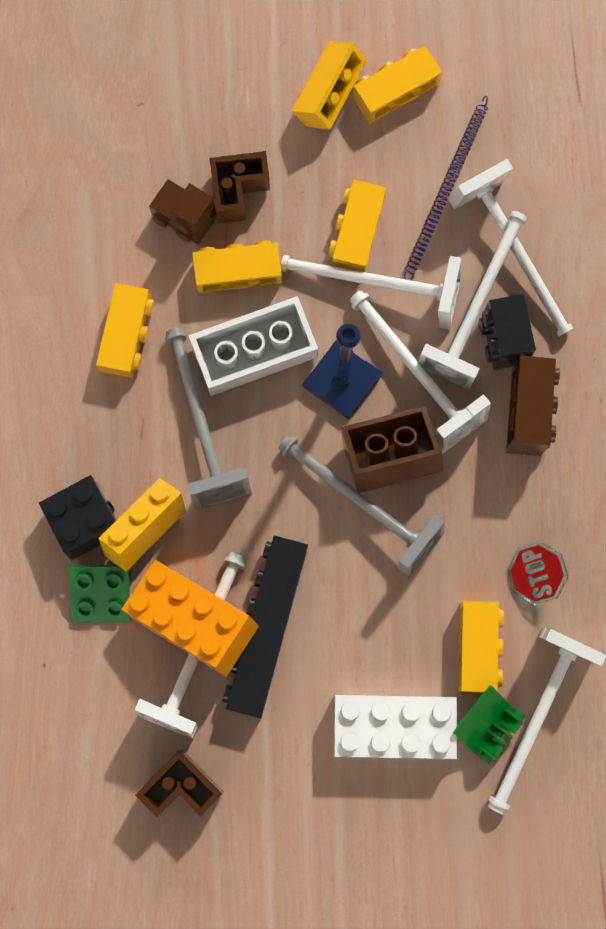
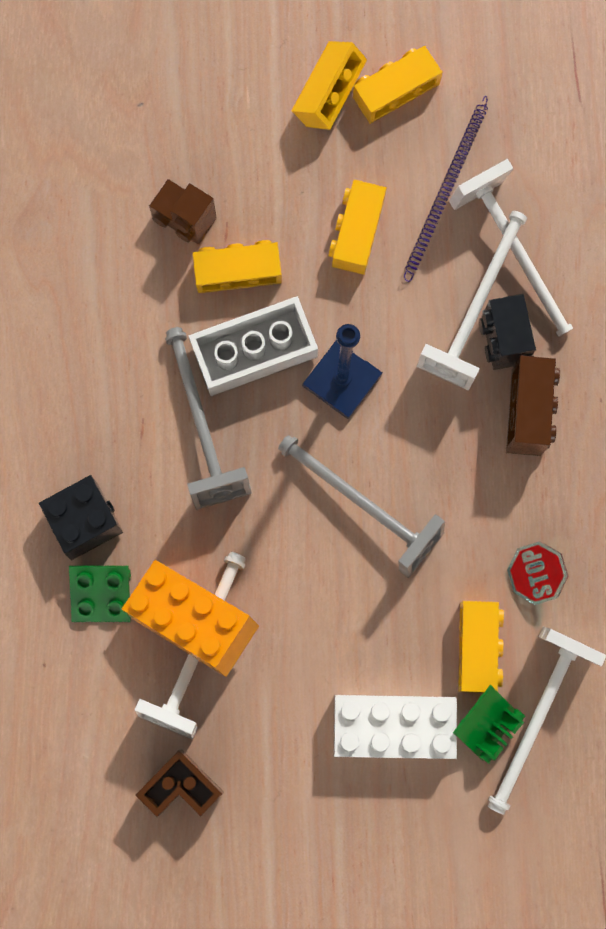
(125, 330): yellow brick -> none
(142, 524): yellow brick -> none
(235, 176): reddish brown brick -> none
(271, 612): black brick -> none
(392, 449): reddish brown brick -> none
(445, 292): white tile -> none
(460, 422): white tile -> none

